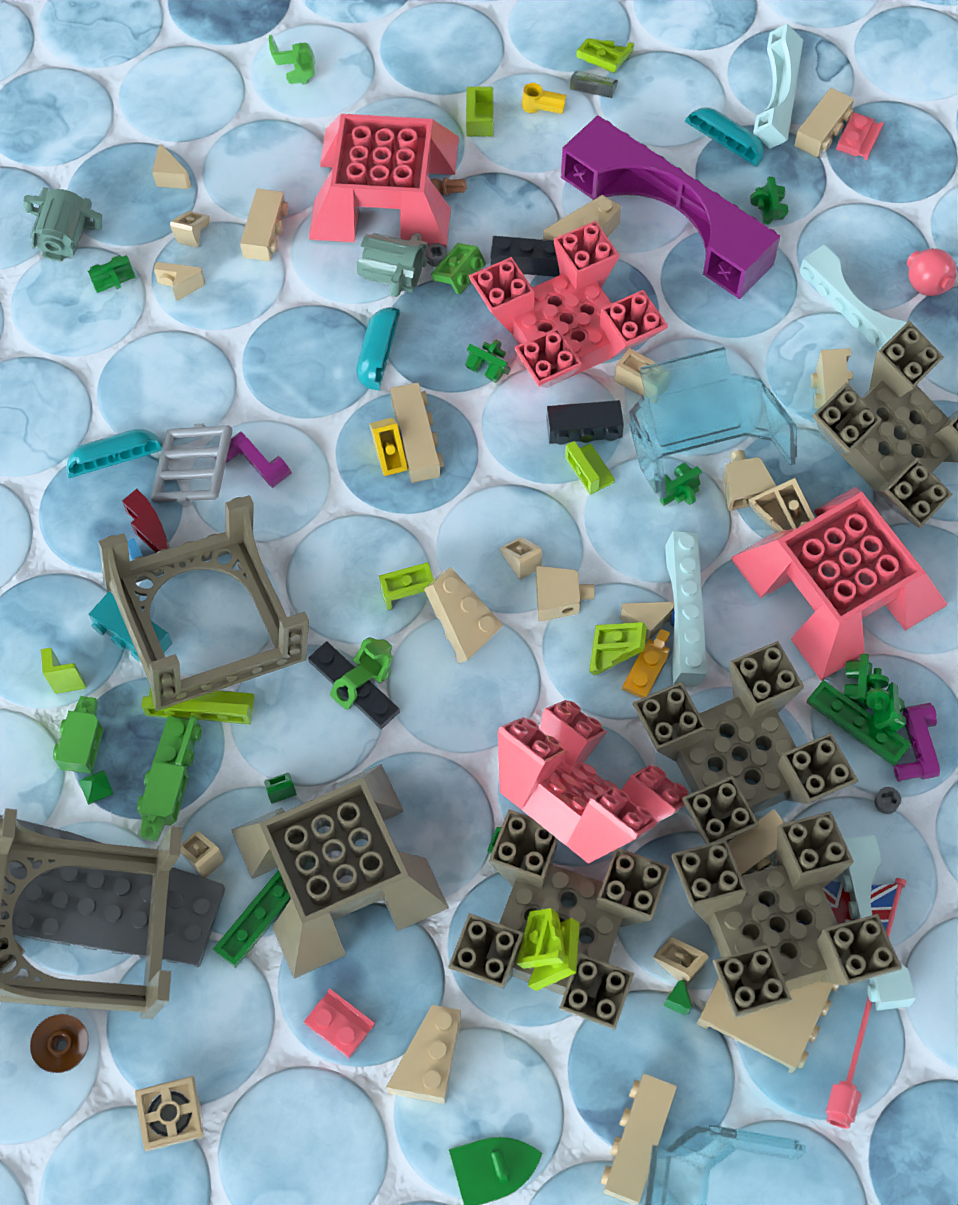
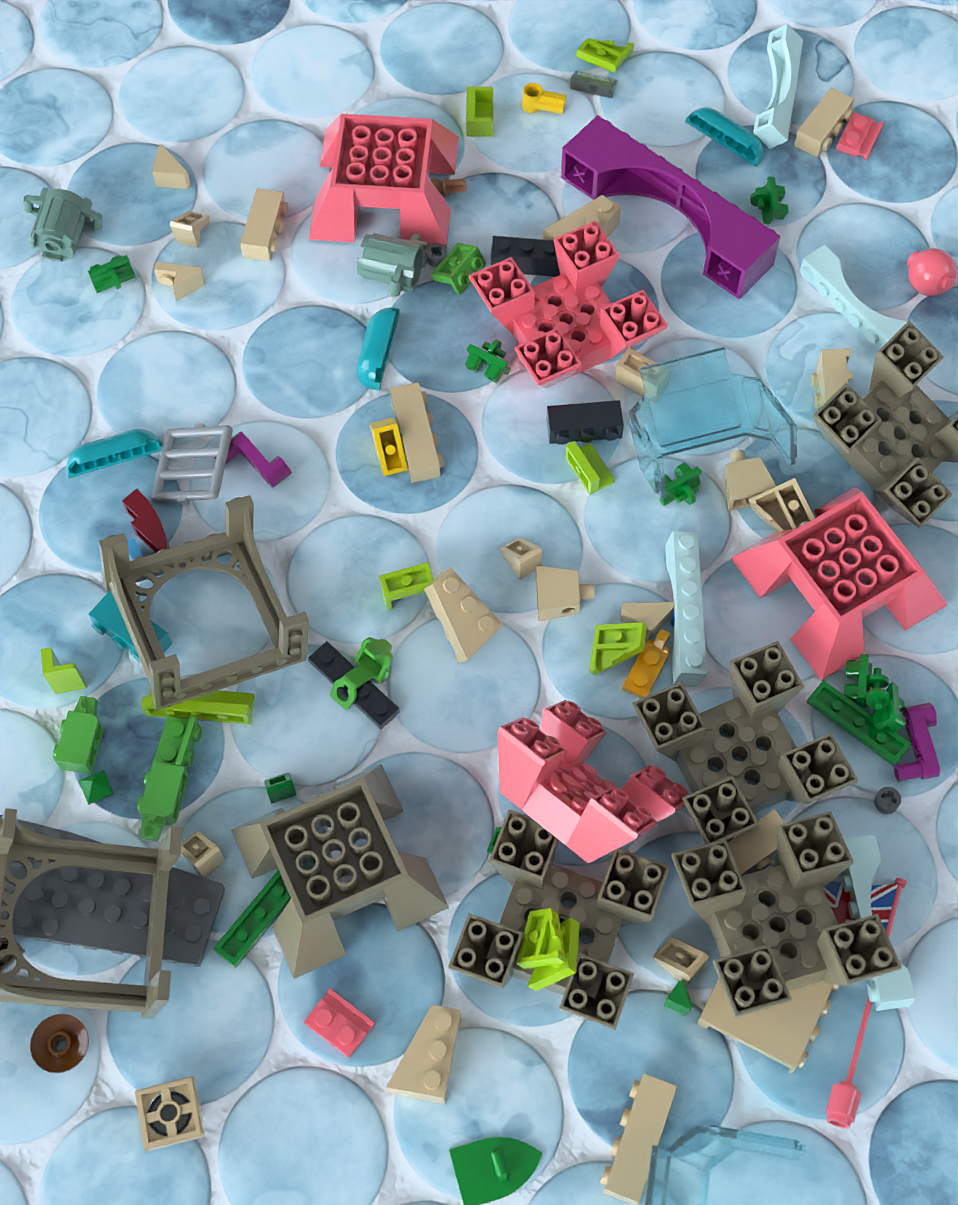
(302, 58): bright green piece -> none

